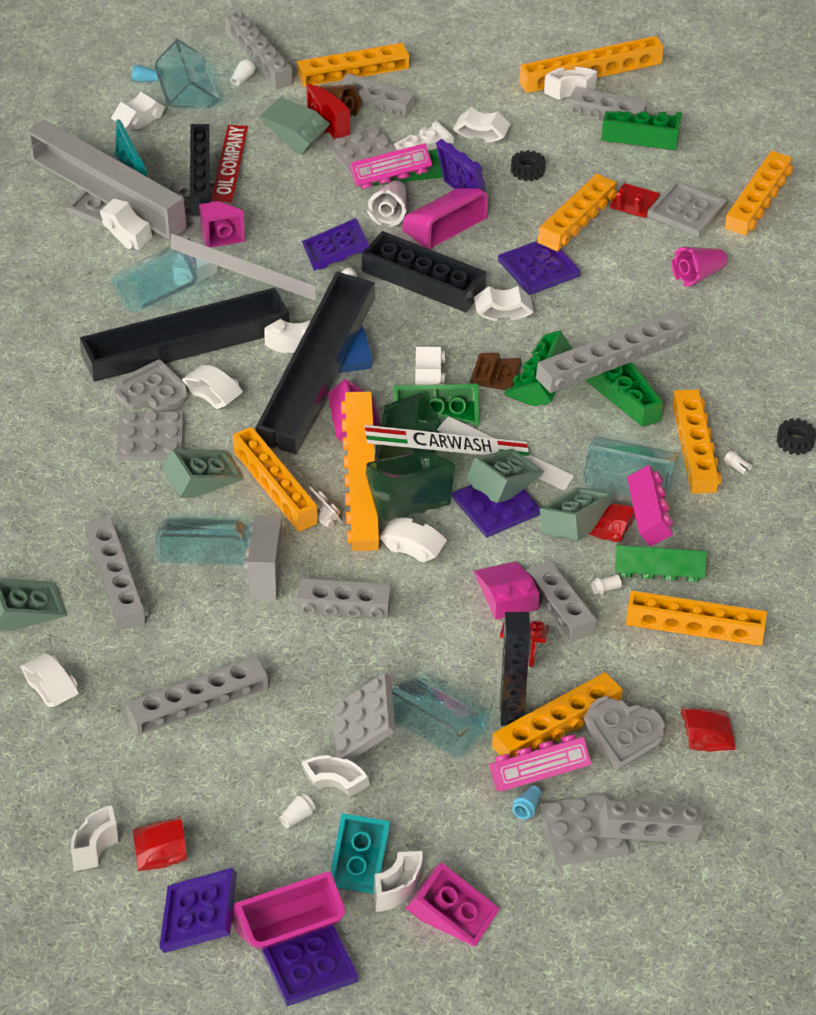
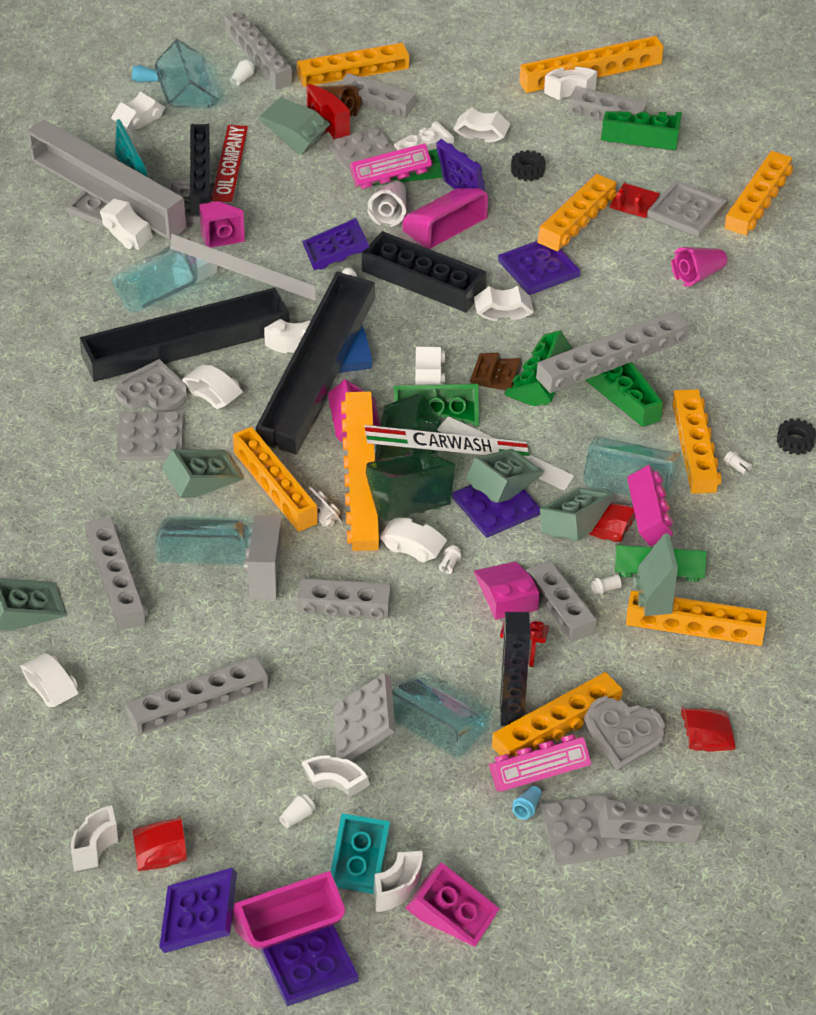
(451, 556): none -> white pin
(657, 579): none -> sand green slope

